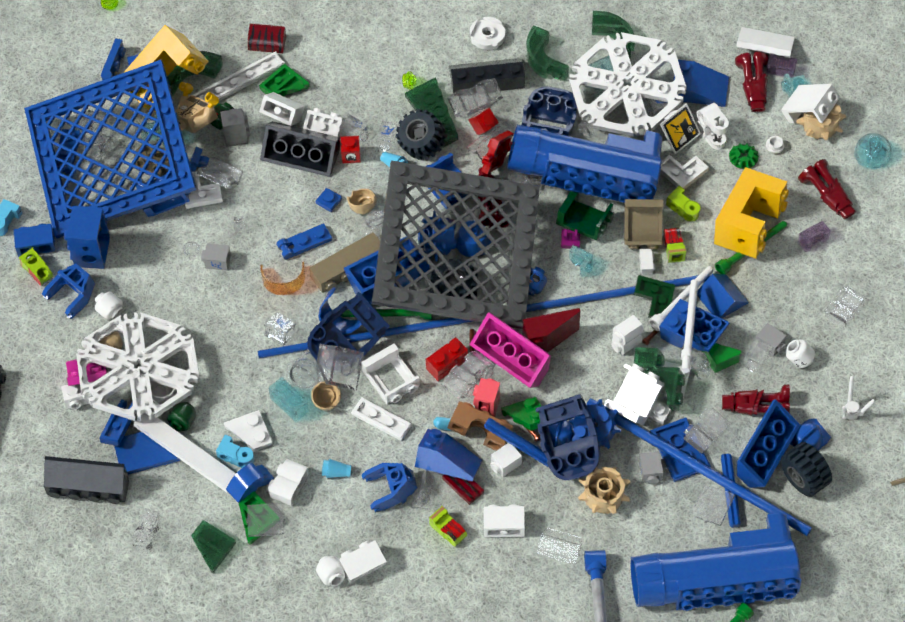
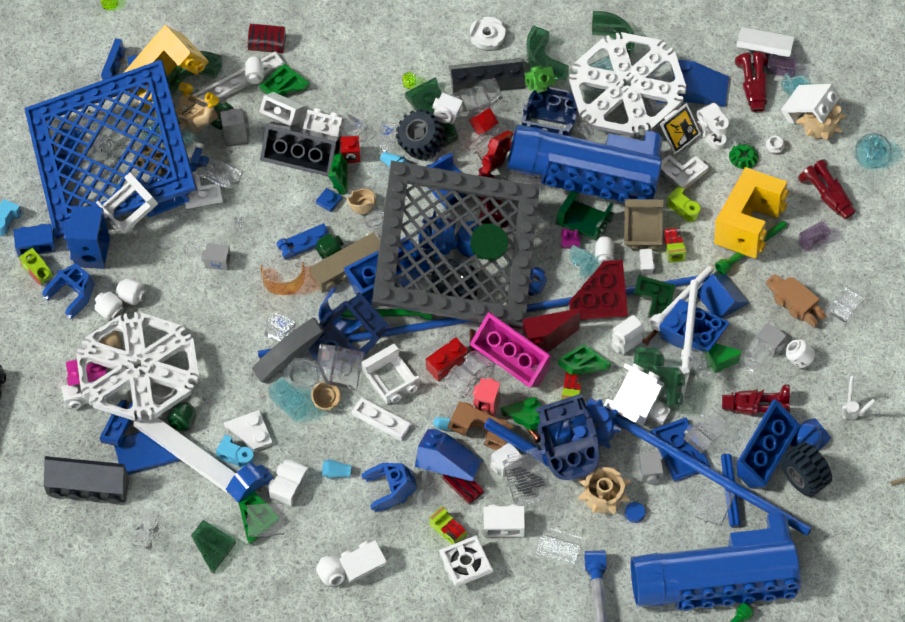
(120, 196): none -> white panel
(130, 291): none -> white head
(254, 70): none -> white brick
(287, 349): none -> dark grey slope
(328, 245): none -> dark green head
(339, 173): none -> green wing
(446, 108): none -> white brick
(467, 562): none -> white piece
(489, 242): none -> dark green tile
(528, 477): none -> clear panel
(539, 78): none -> bright green brick
(572, 385): none -> leg
(583, 361): none -> green wing
(603, 293): none -> dark red plate
(604, 250): none -> white brick
(634, 512): none -> blue tile
(796, 299): none -> medium nougat hinge

